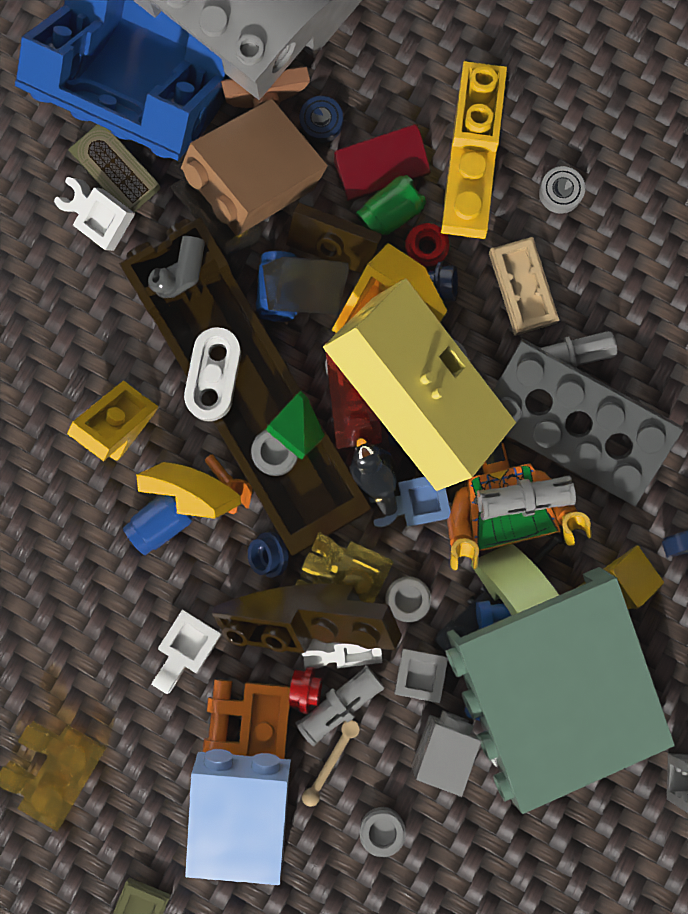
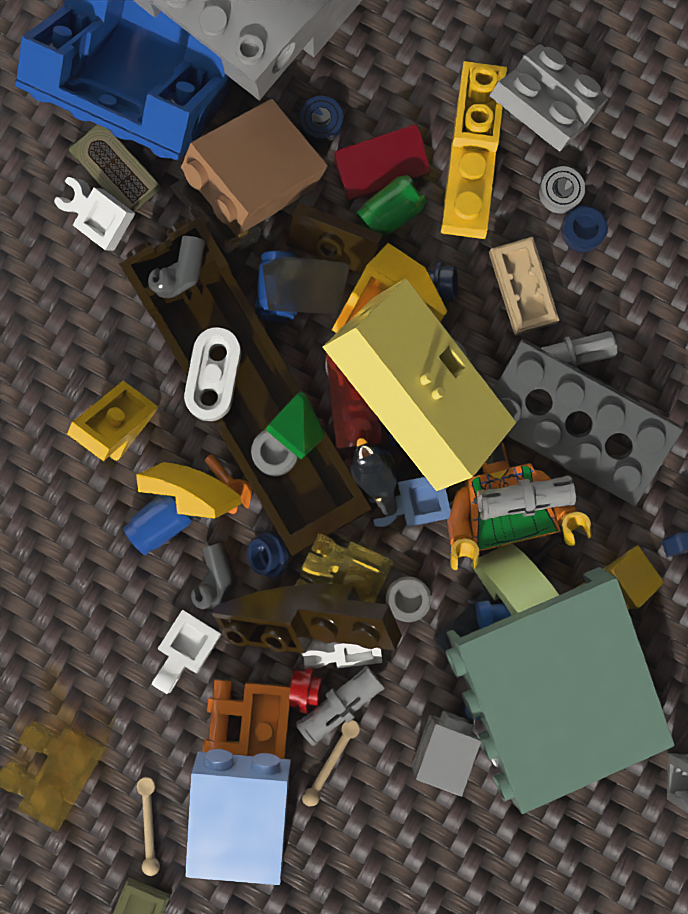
(146, 787): none -> tan hinge
(217, 580): none -> dark grey arm
(286, 86): nougat plate -> none
(382, 832): light grey tile -> none
(421, 675): light grey plate -> none
(429, 232): red plate -> none
(550, 96): none -> light grey plate
(584, 228): none -> dark blue tile

